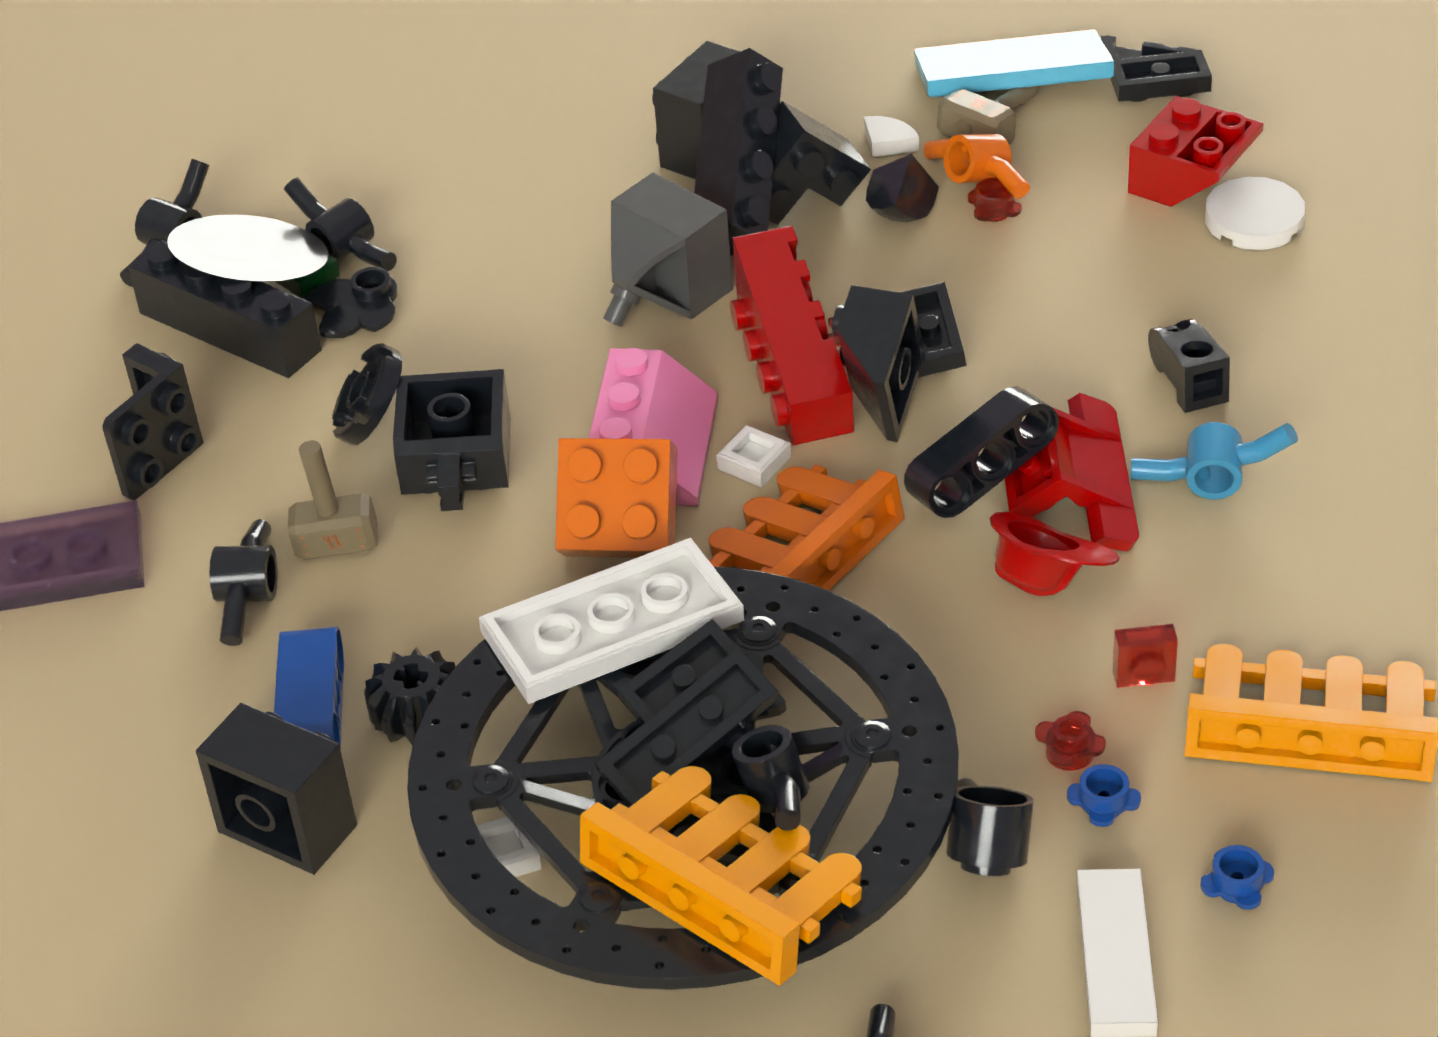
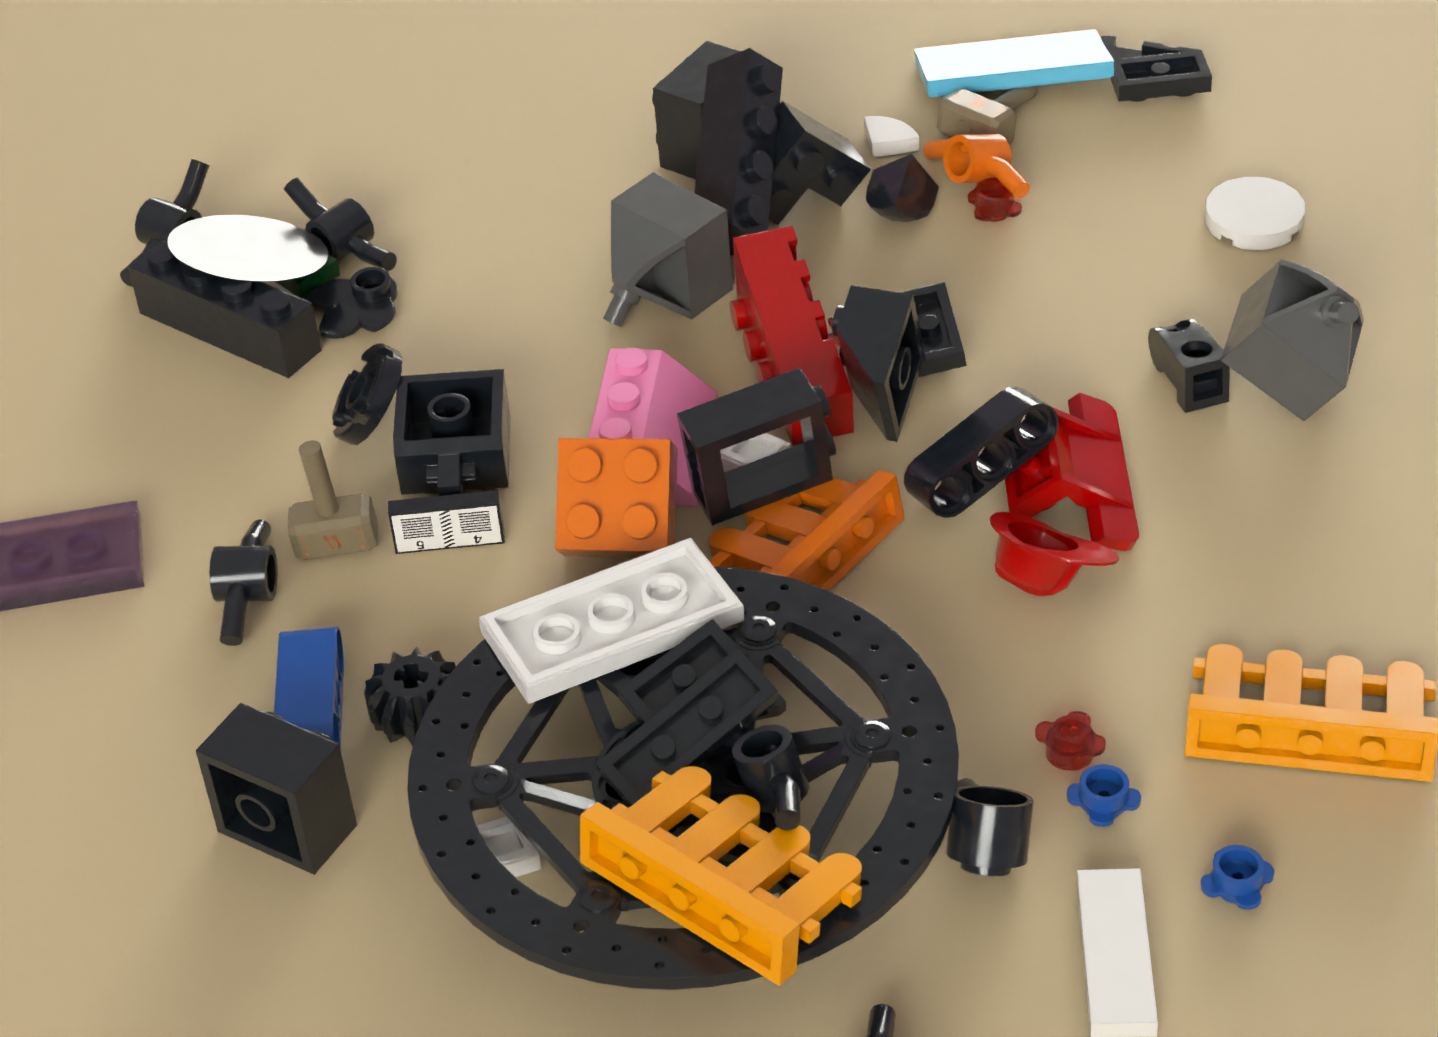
(154, 425): black bracket -> none
(446, 522): none -> tile
(747, 415): none -> black window
(1145, 655): clear red plate -> none
(1187, 150): red slope -> none
(1214, 459): dark azure piece -> none
(1295, 337): none -> dark grey piece

